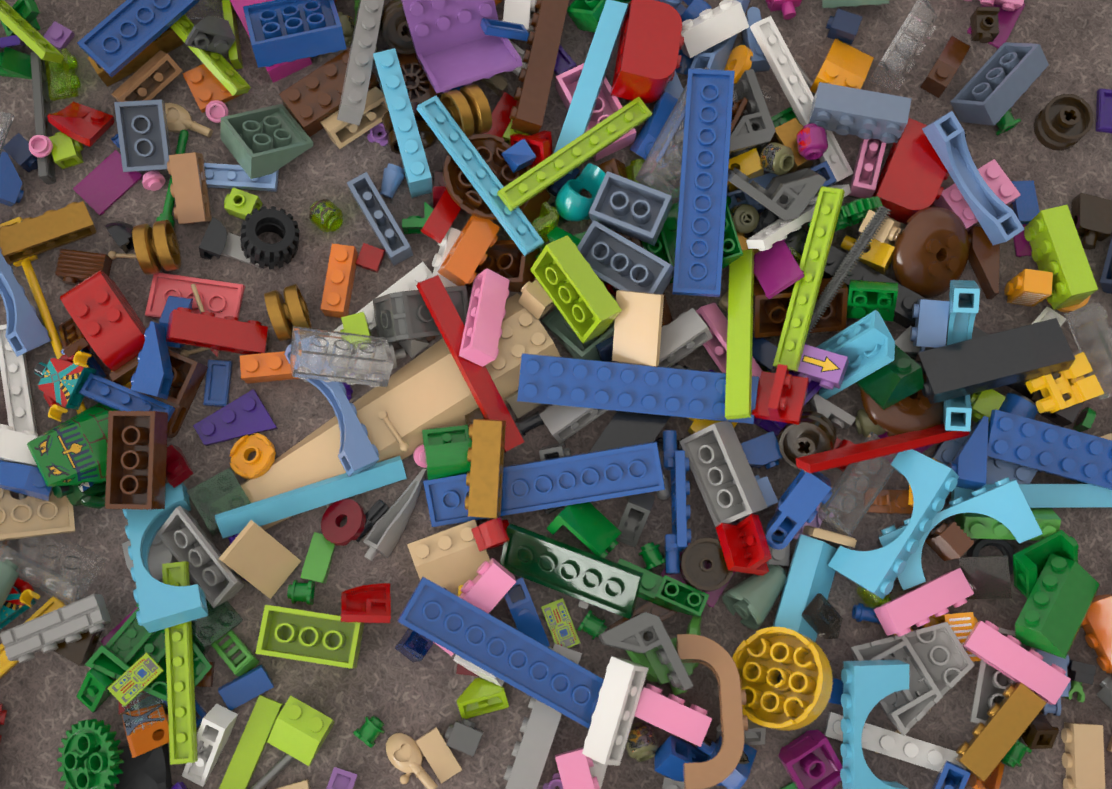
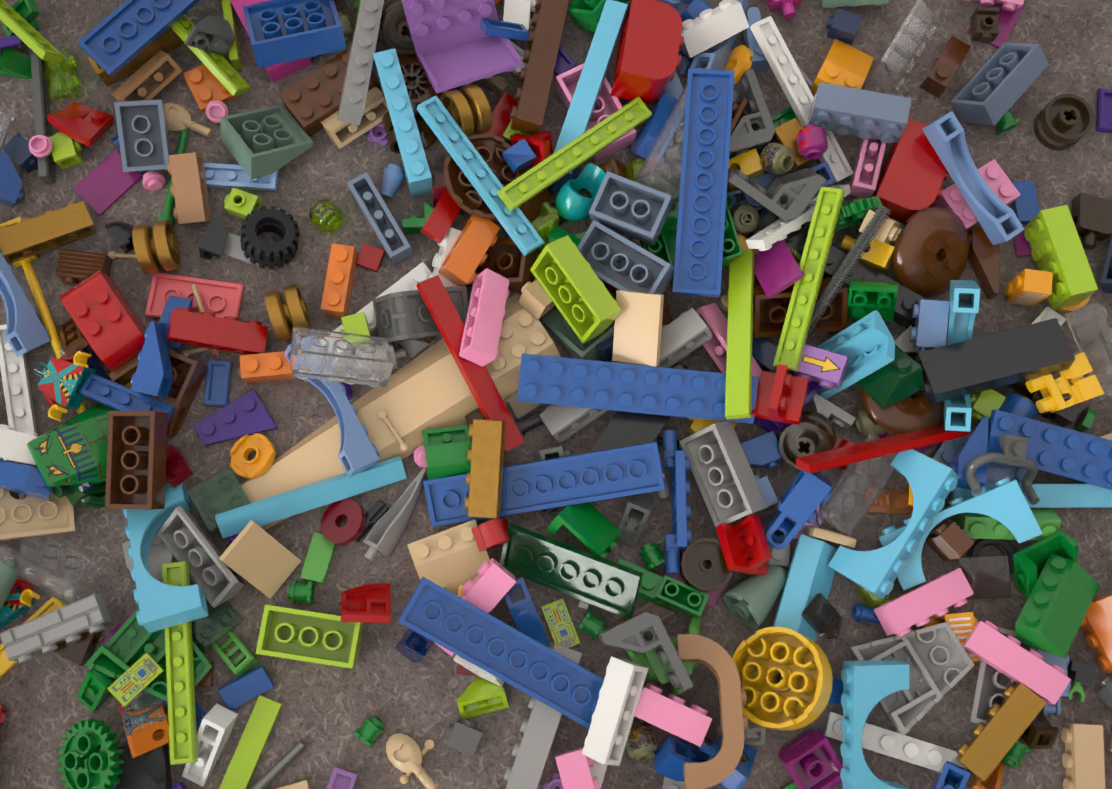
(59, 35): medium lavender plate -> none
(300, 730): lime slope -> none
(438, 755): tan tile -> none
(1014, 454): none -> dark grey piece

